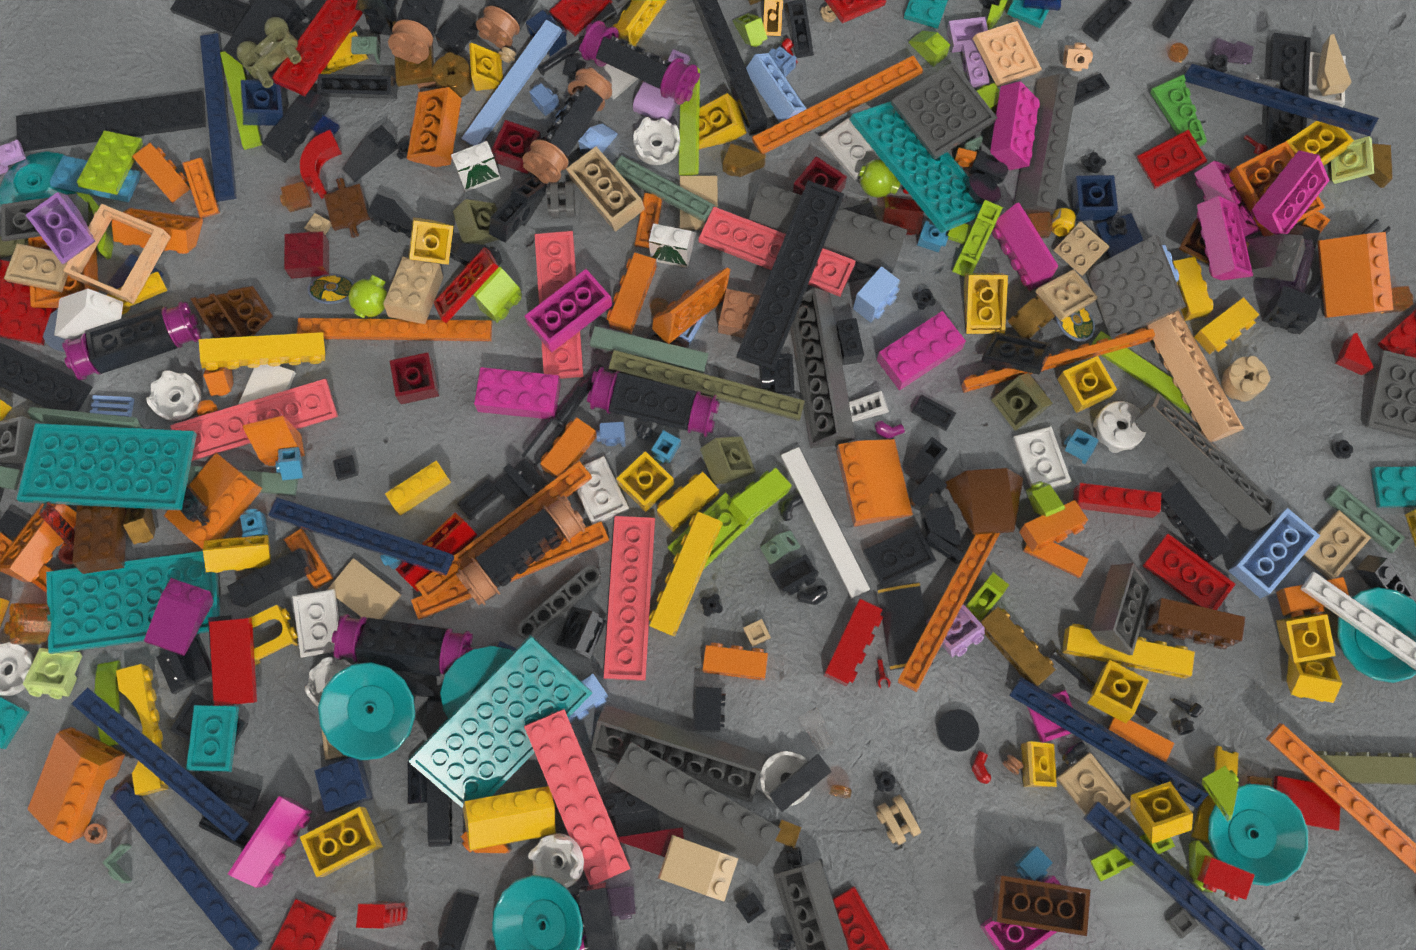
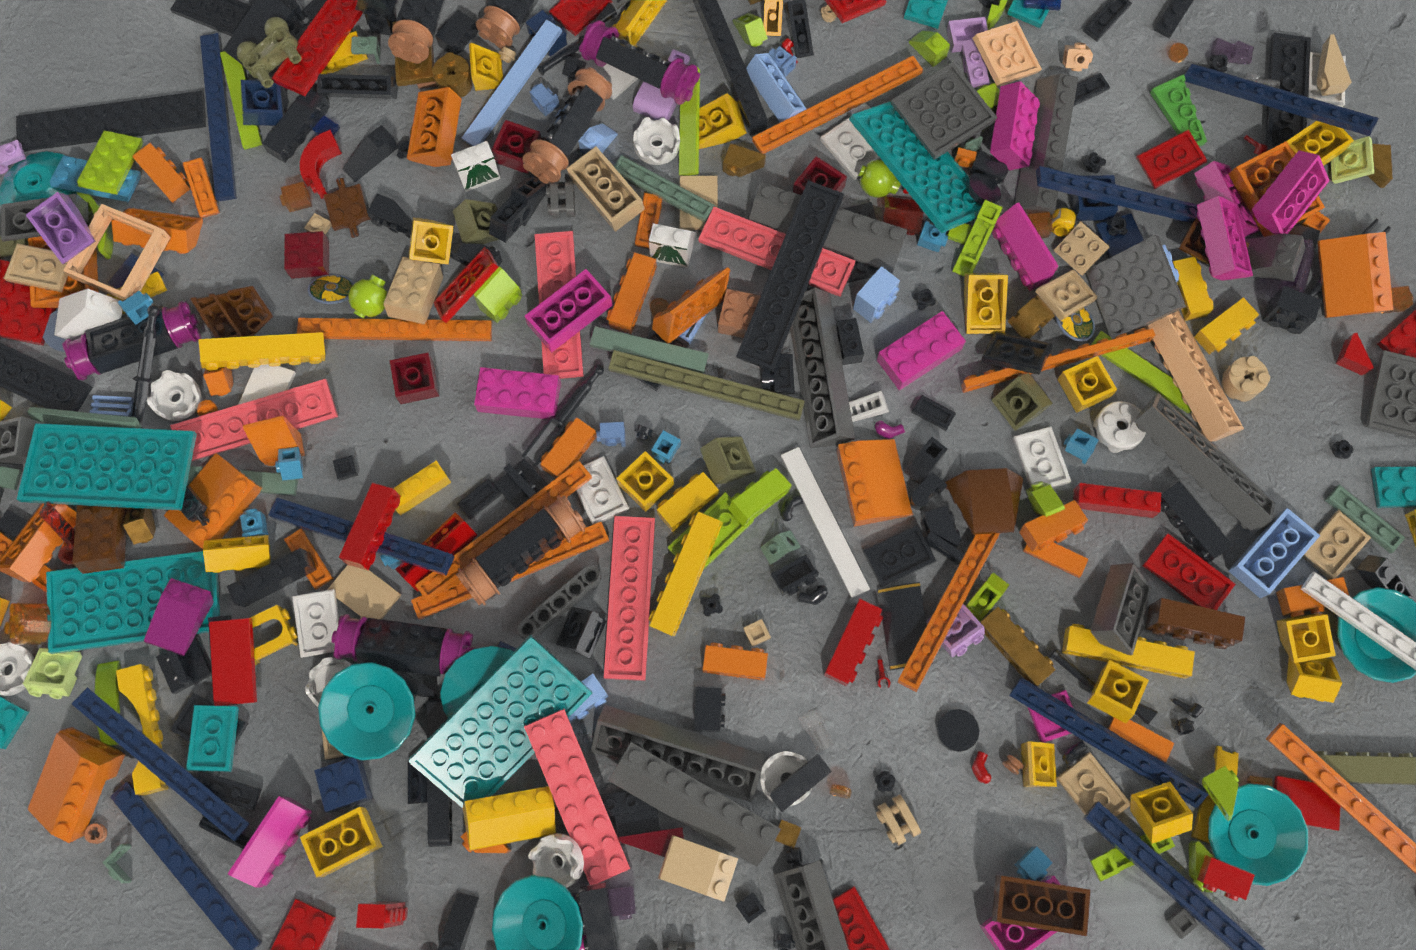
(136, 306): none -> dark azure brick
(145, 363): none -> black piece
(370, 526): none -> red brick
(653, 401): black brick -> none
(1116, 194): none -> dark blue plate

